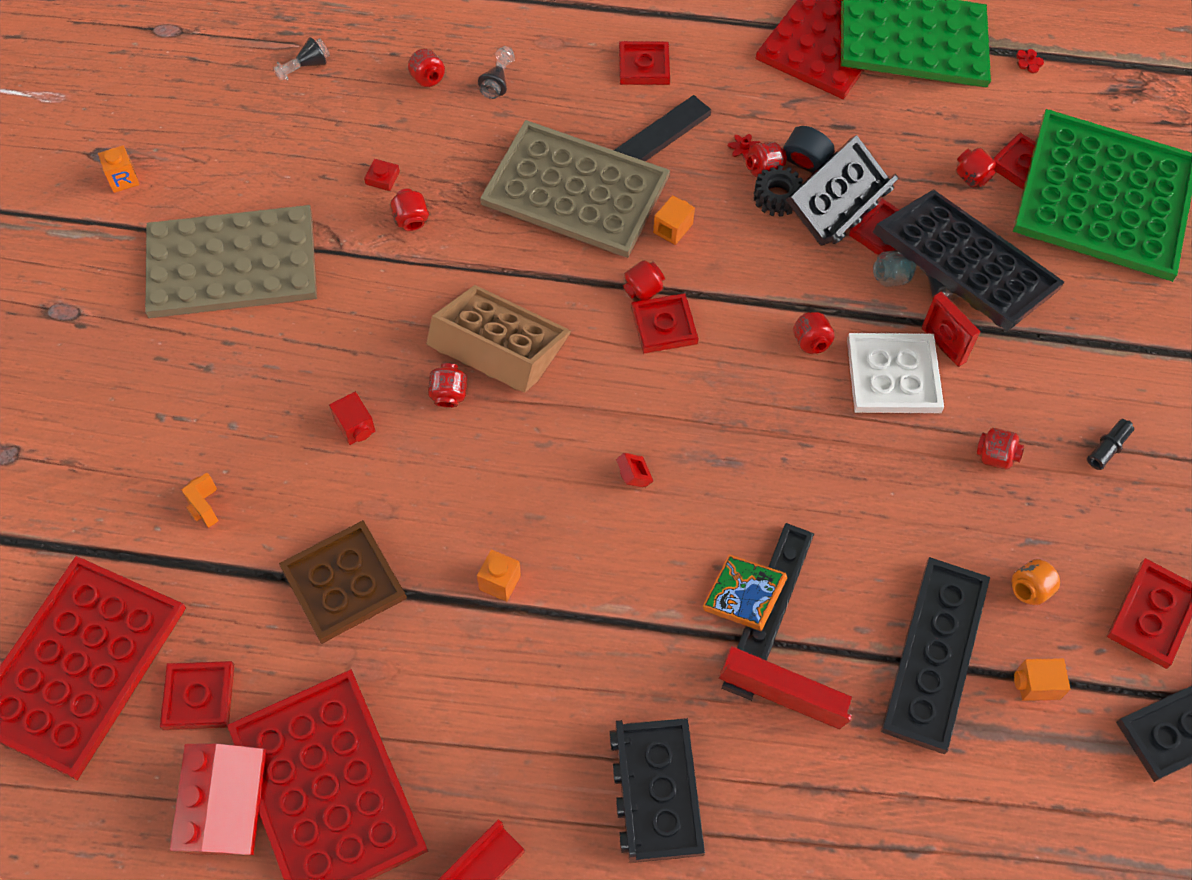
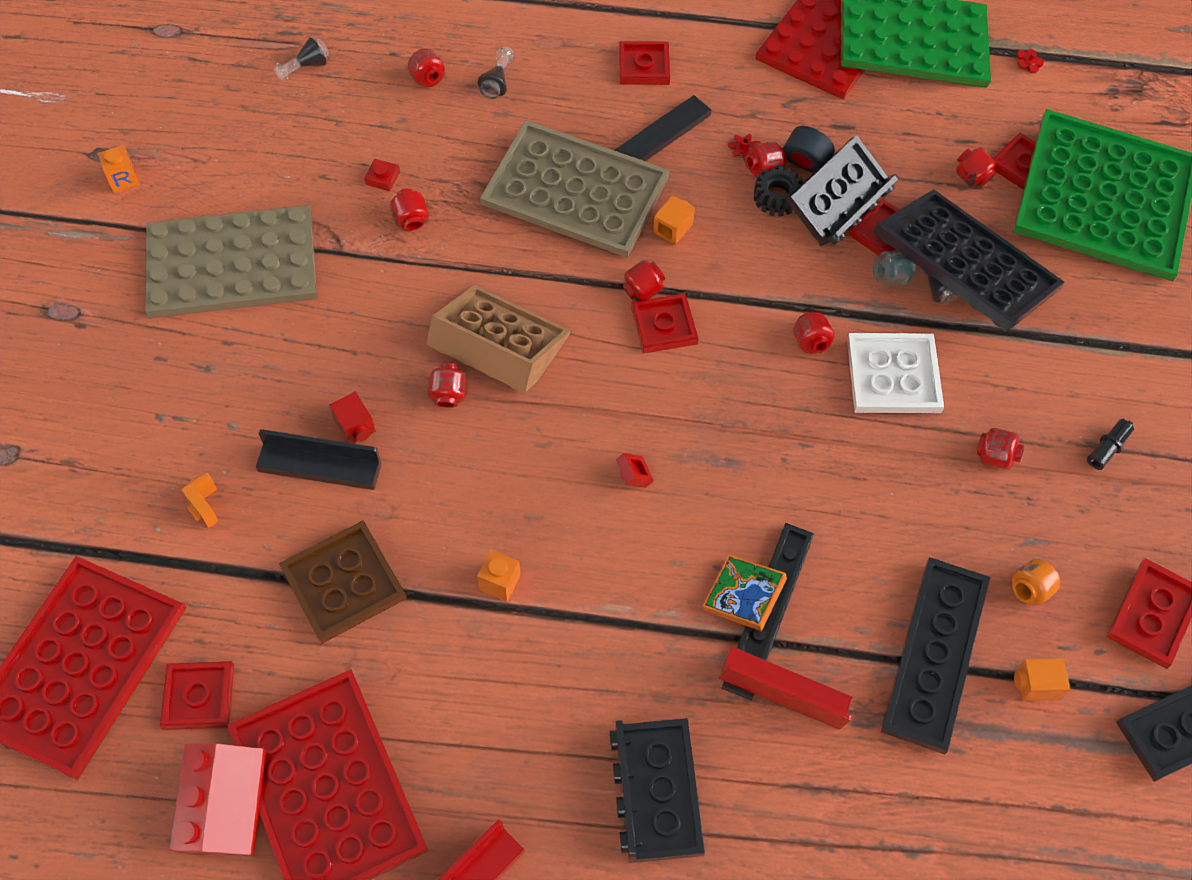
(318, 459): none -> black panel
(951, 329): red tile -> none

